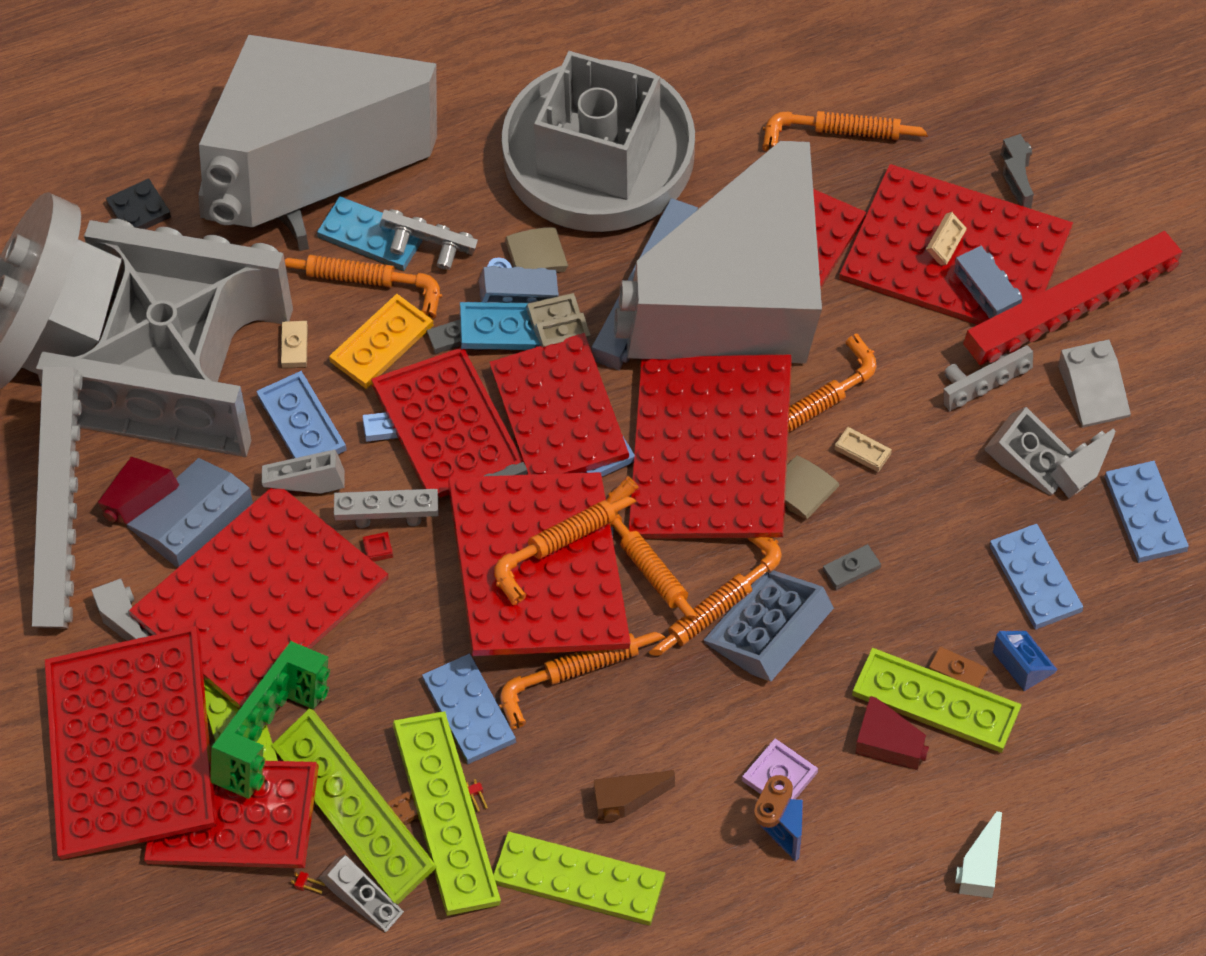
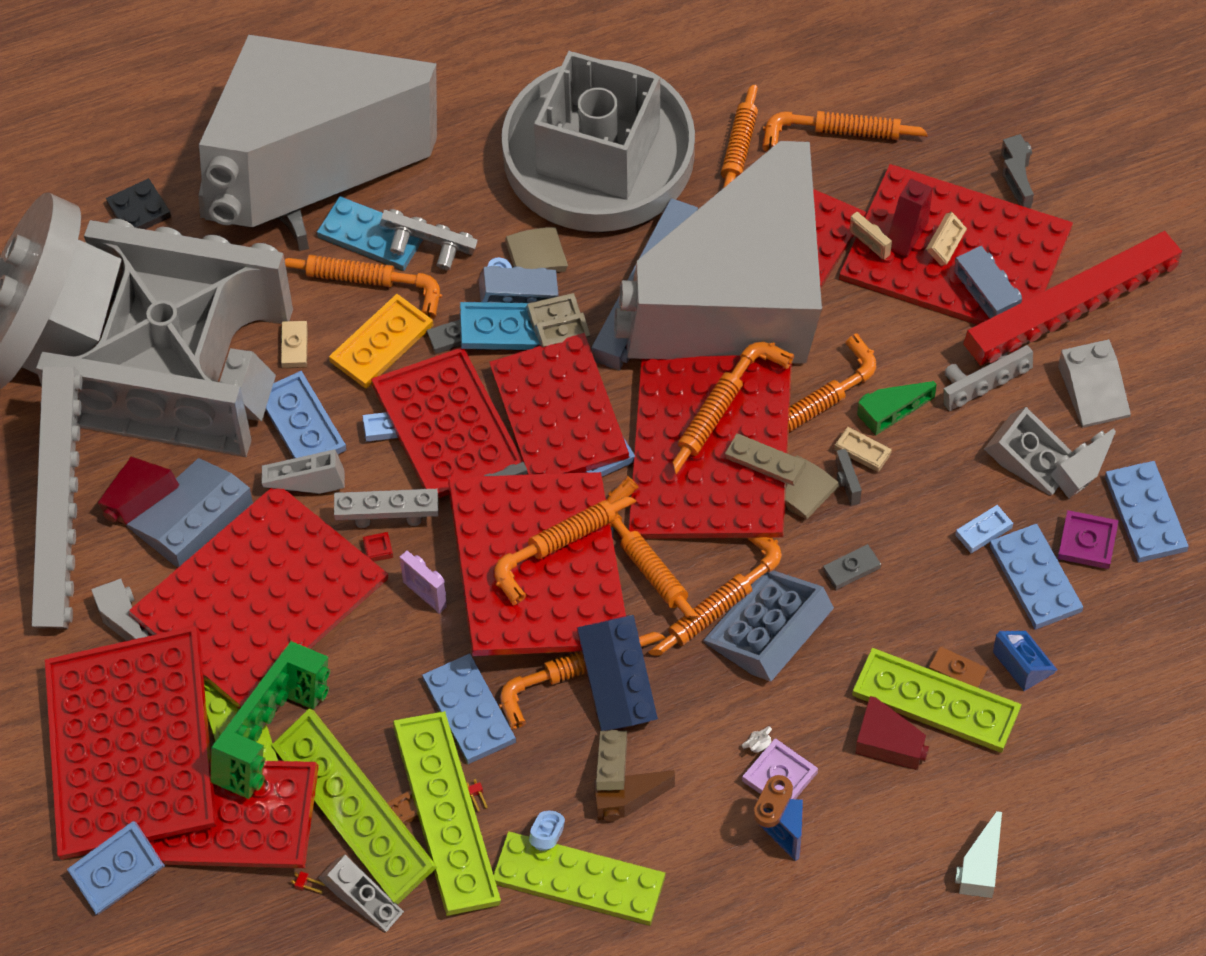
(116, 867): none -> medium blue tile
(254, 378): none -> light grey brick
(423, 581): none -> lavender plate
(546, 830): none -> light blue plate
(612, 760): none -> dark tan plate
(617, 673): none -> dark blue slope
(722, 397): none -> orange piece
(740, 137): none -> orange piece
(758, 740): none -> white plate
(765, 459): none -> dark tan plate
(847, 477): none -> dark grey plate
(870, 235): none -> tan plate
(892, 404): none -> green slope
(910, 217): none -> dark red slope
(984, 529): none -> light blue plate
(1088, 539): none -> magenta plate

